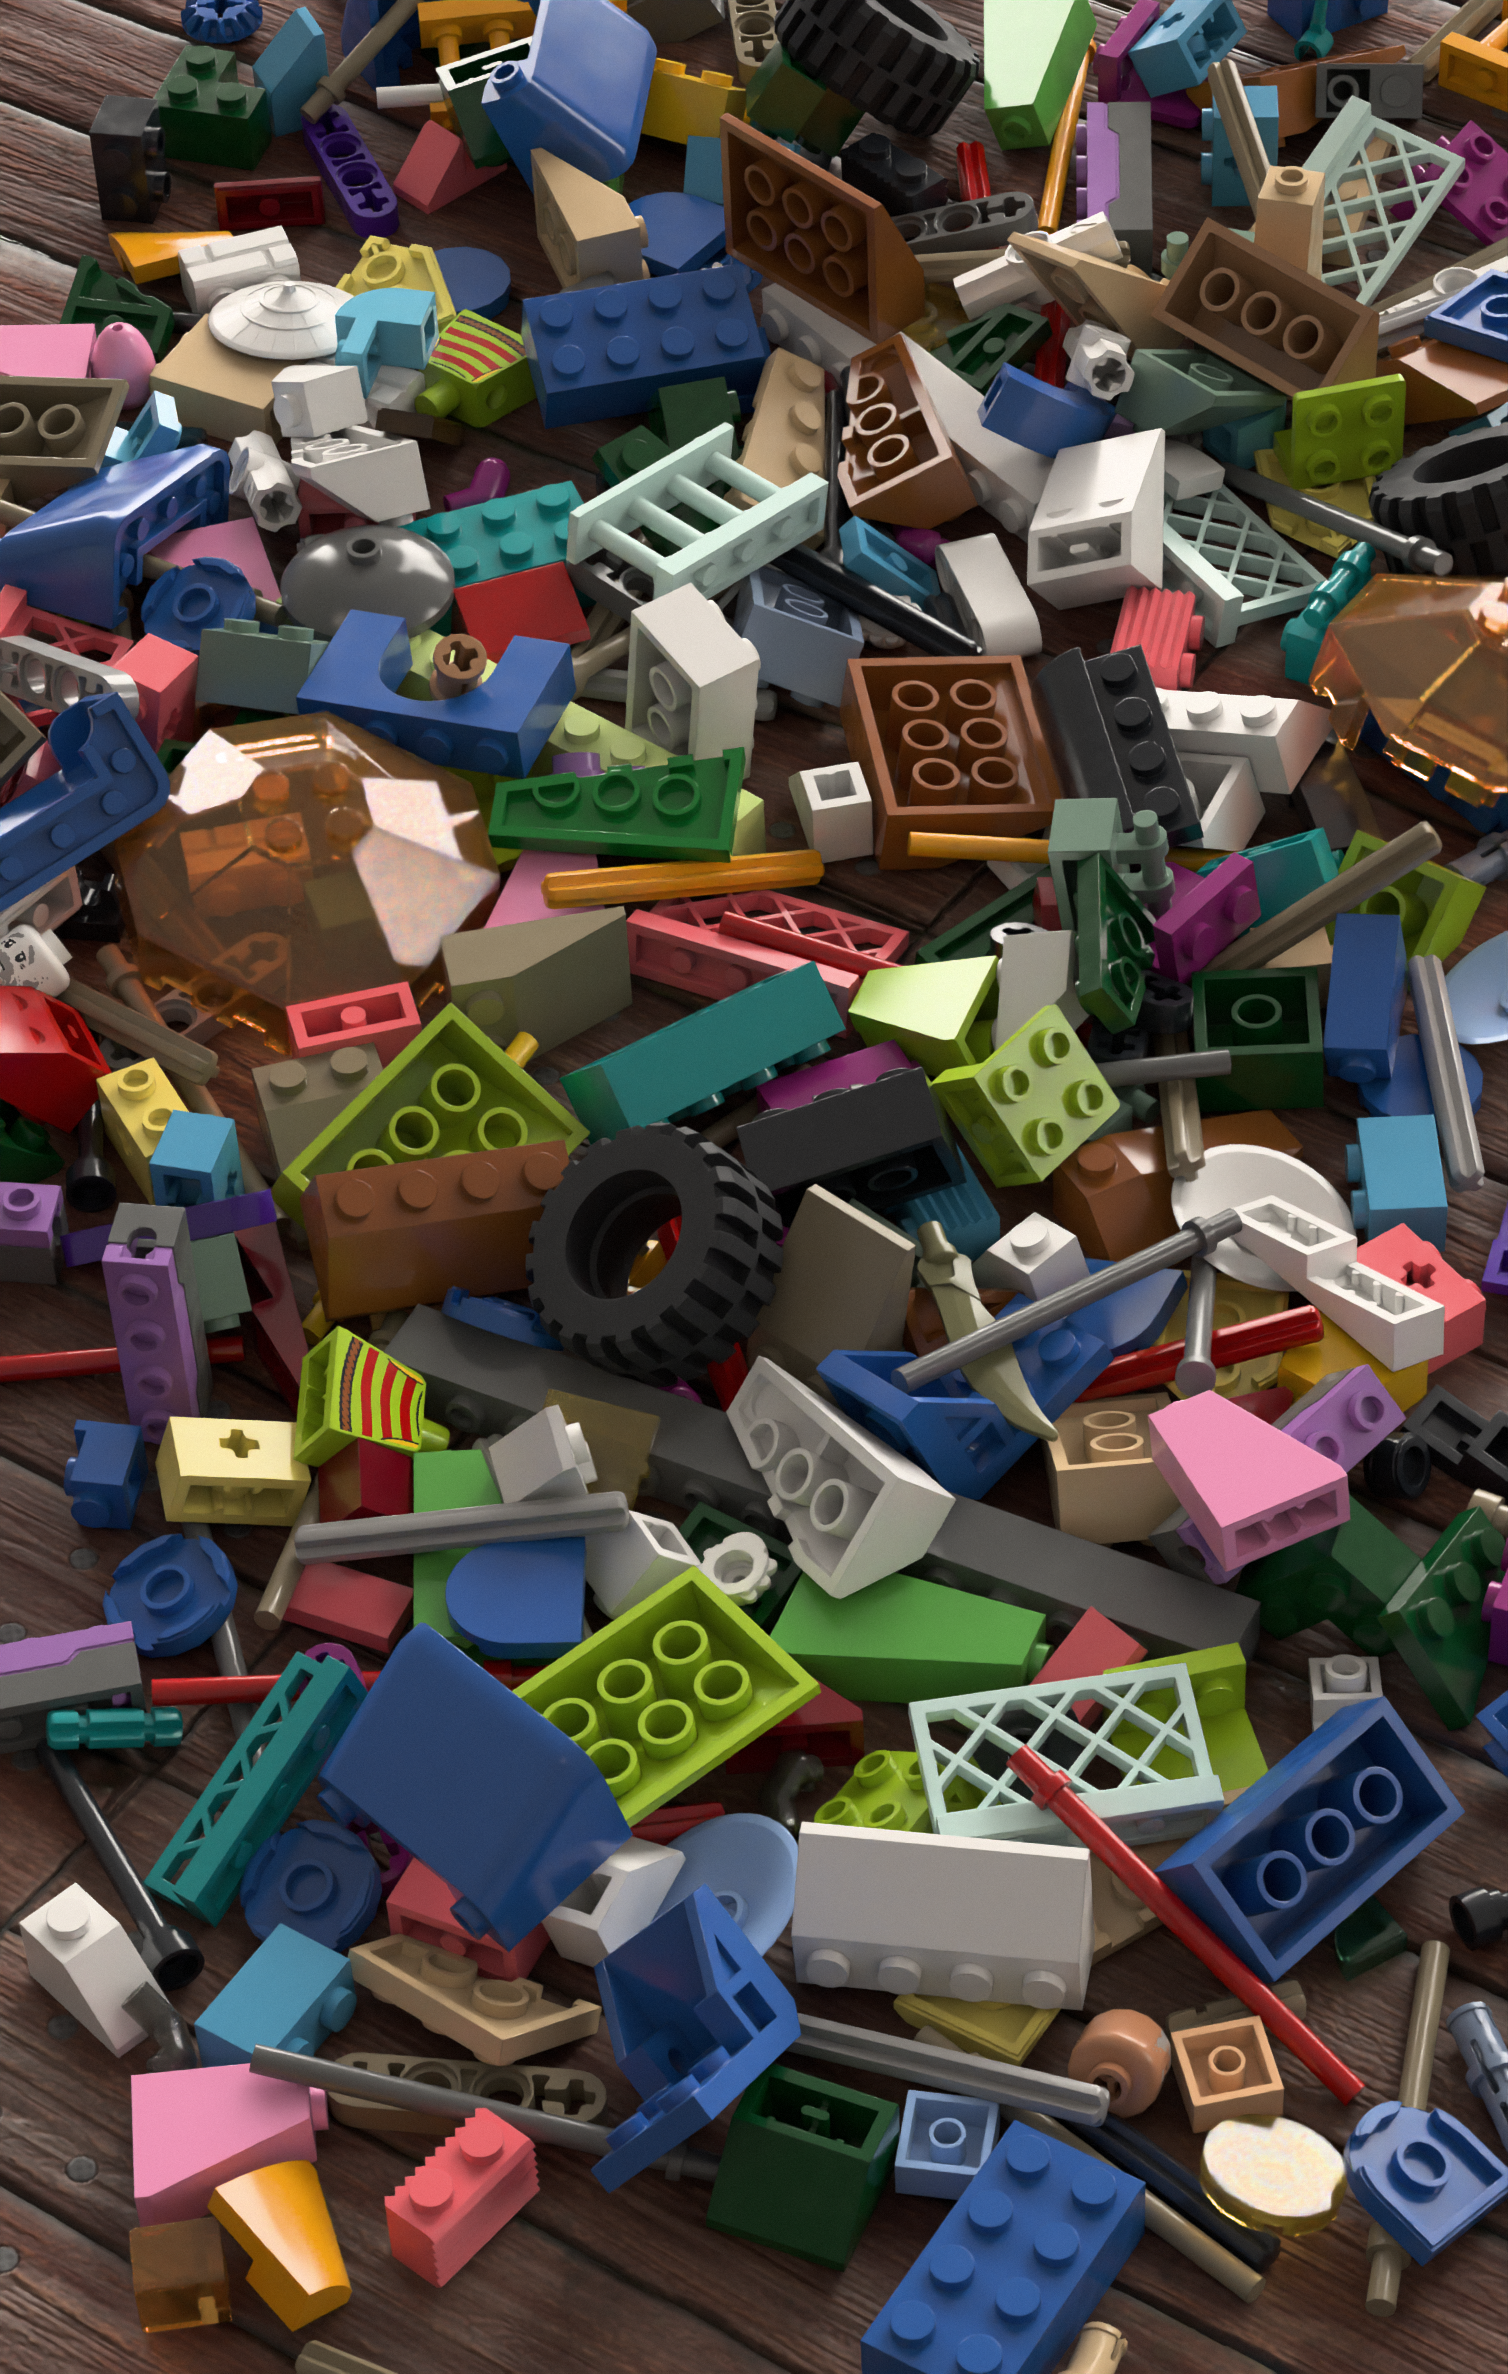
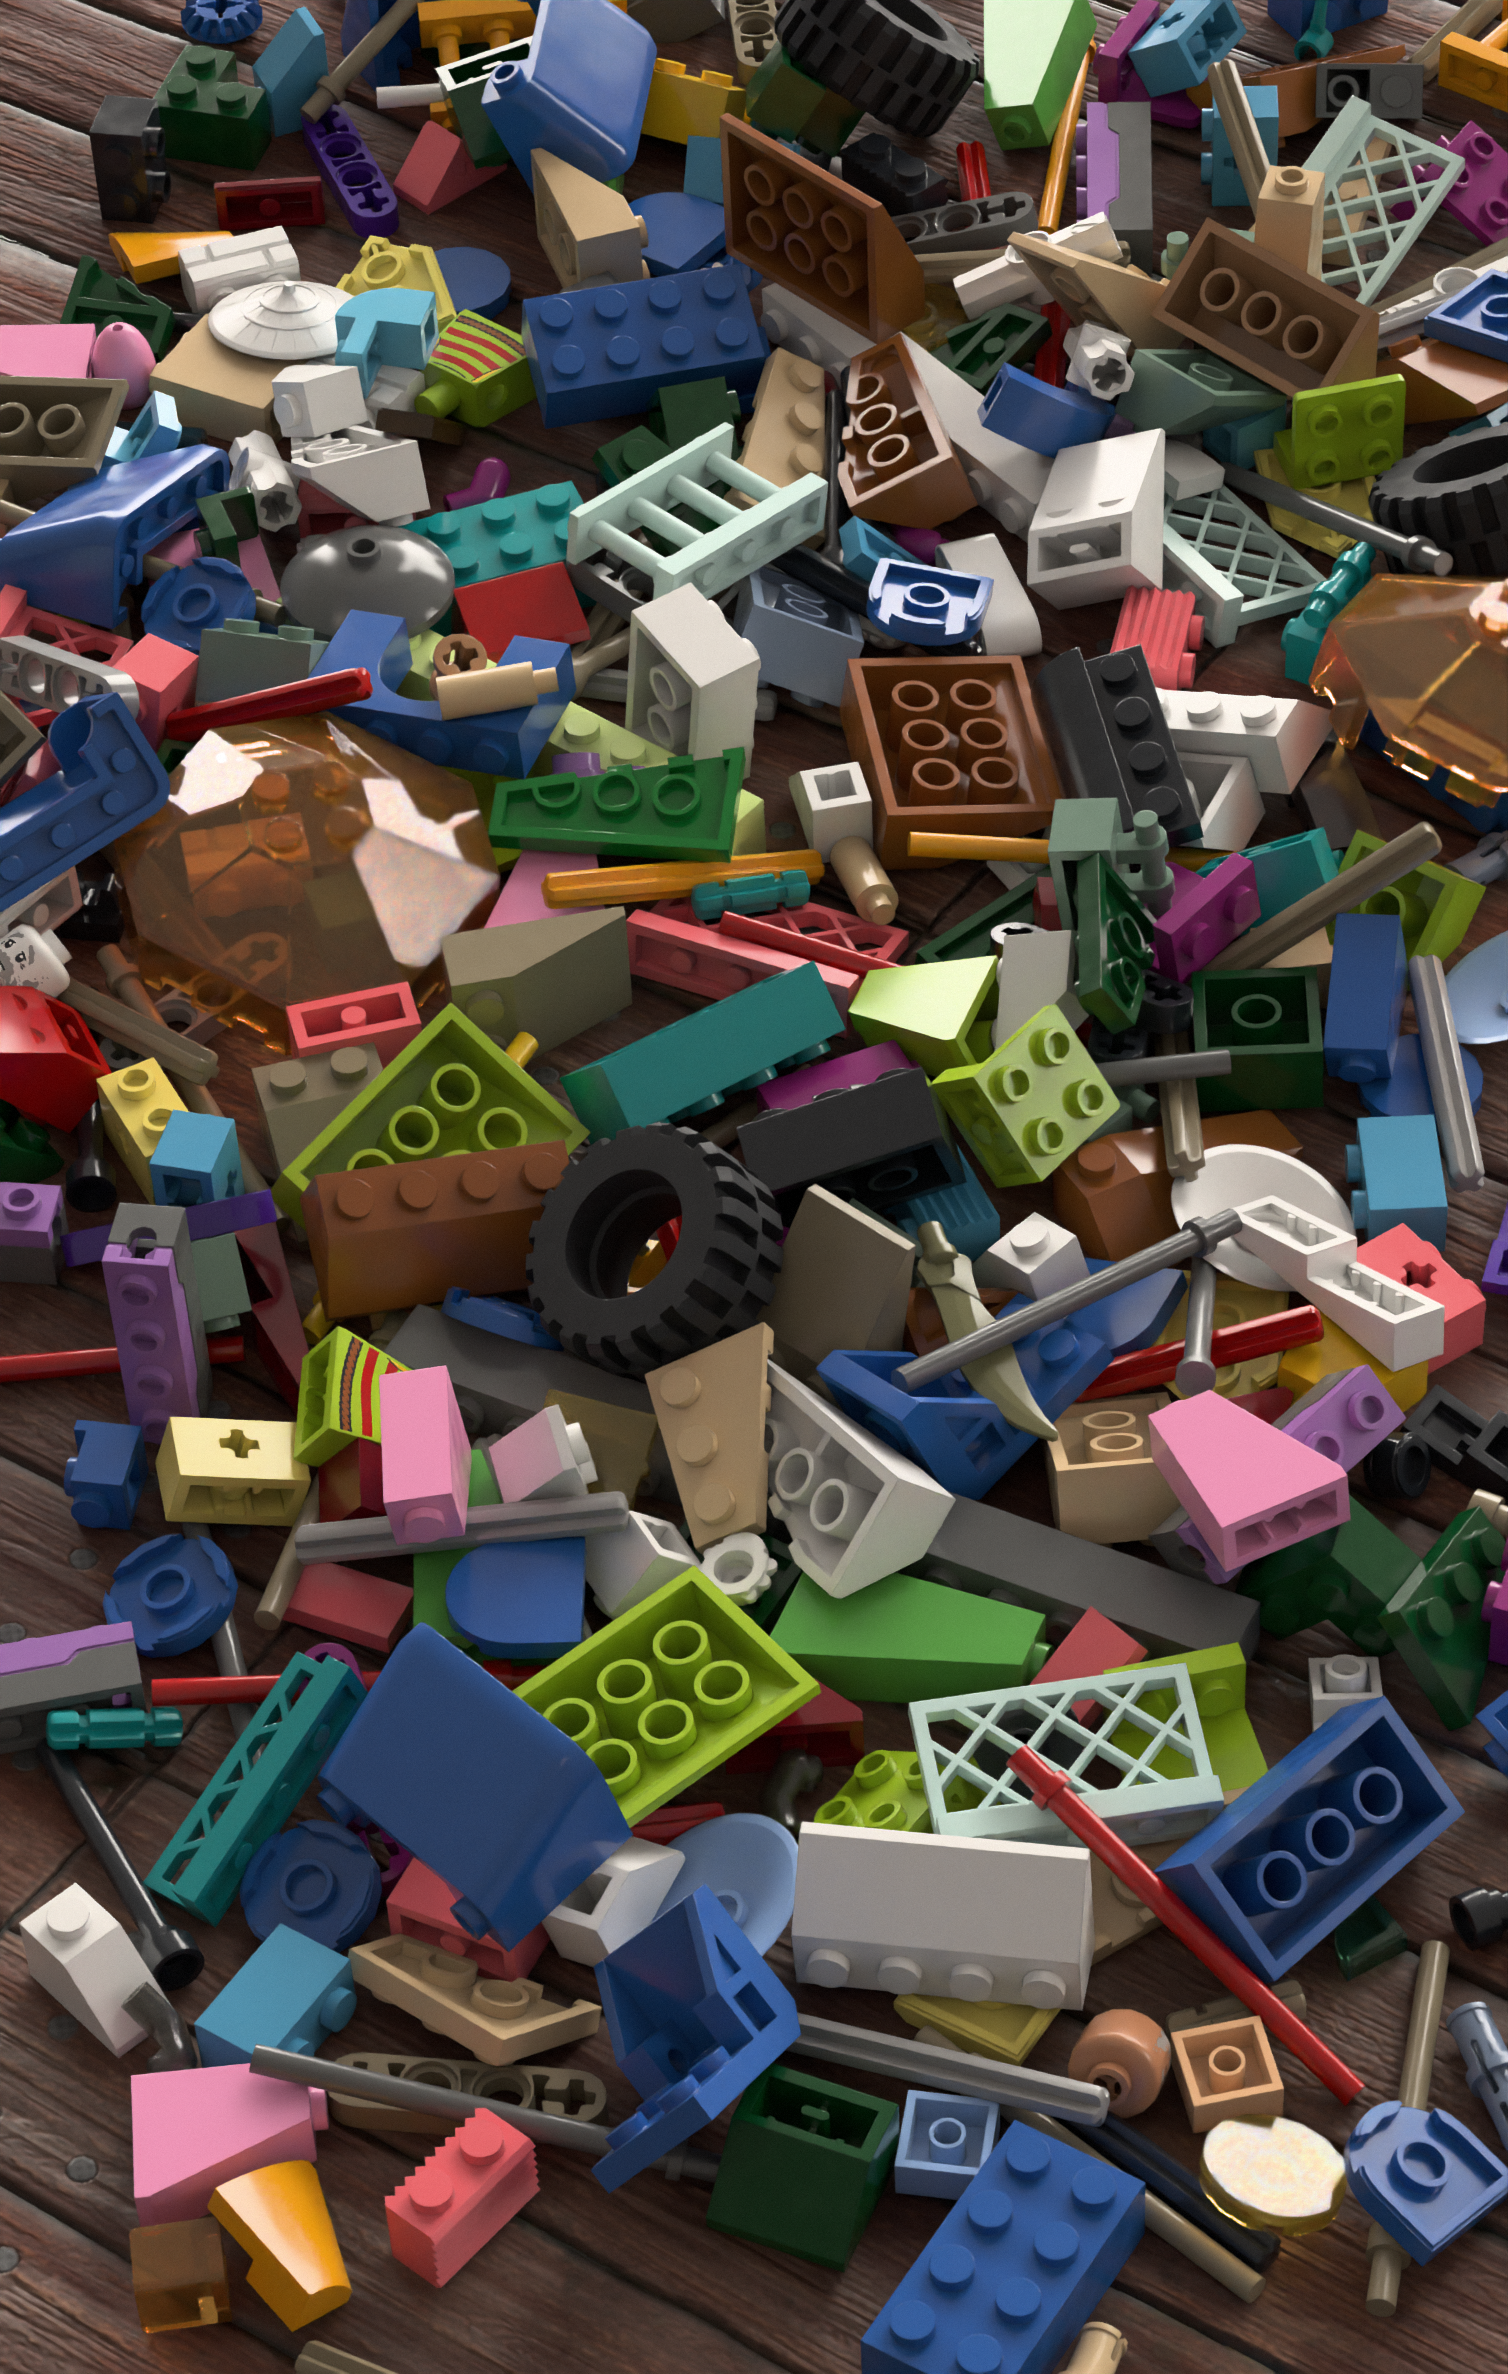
(224, 522): none -> dark green bracket
(272, 703): none -> red axle
(423, 1456): none -> bright pink slope
(493, 689): none -> tan cylinder
(715, 1433): none -> tan wing
(750, 894): none -> teal axle
(864, 880): none -> tan cylinder
(927, 602): none -> blue tile

